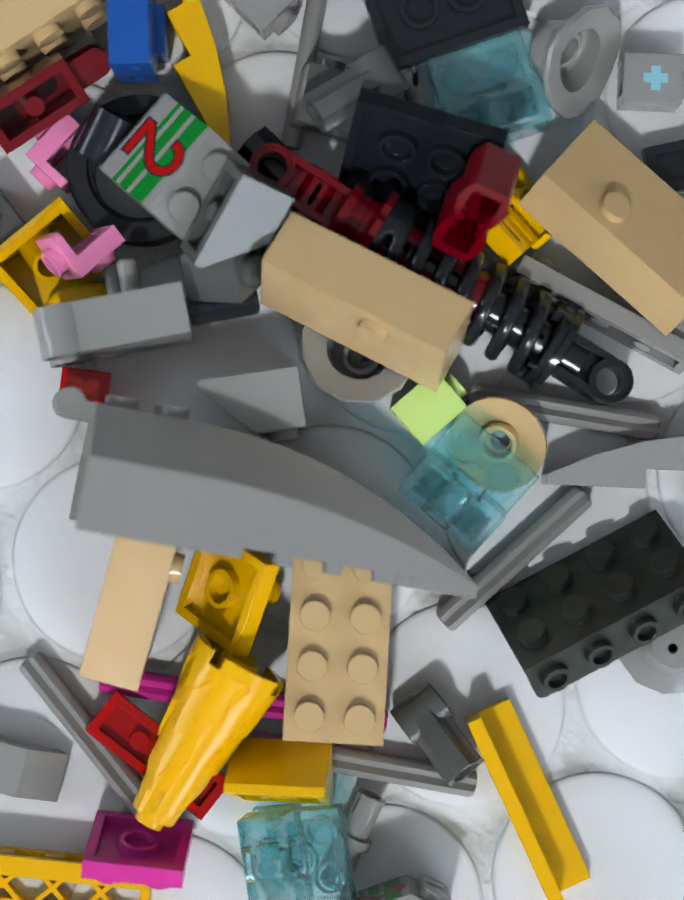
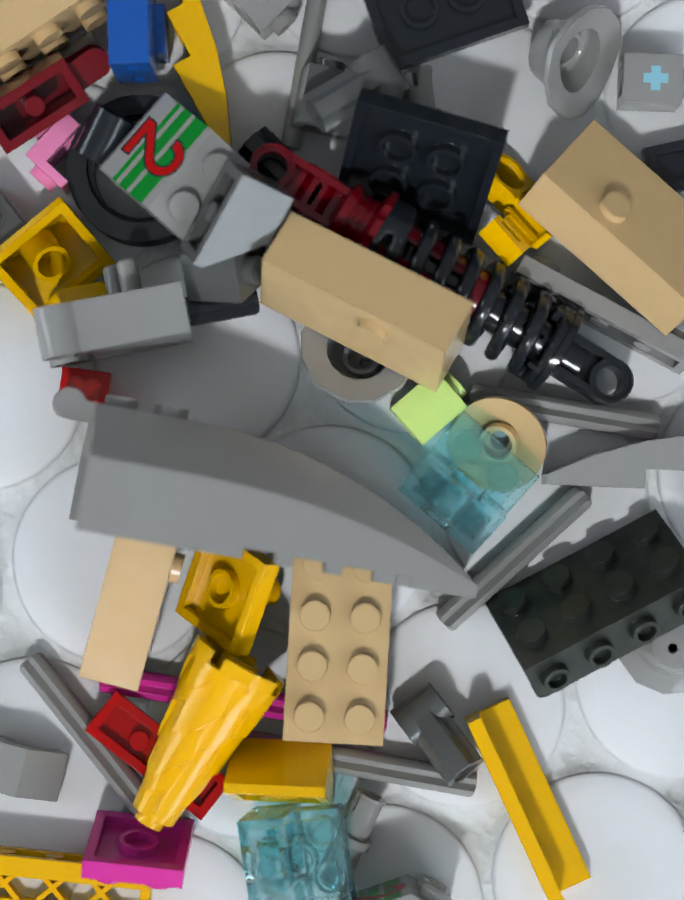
(88, 255): bright pink bracket -> none
(262, 401): light grey slope -> none
(476, 202): dark red brick -> none
(485, 66): clear light blue brick -> none

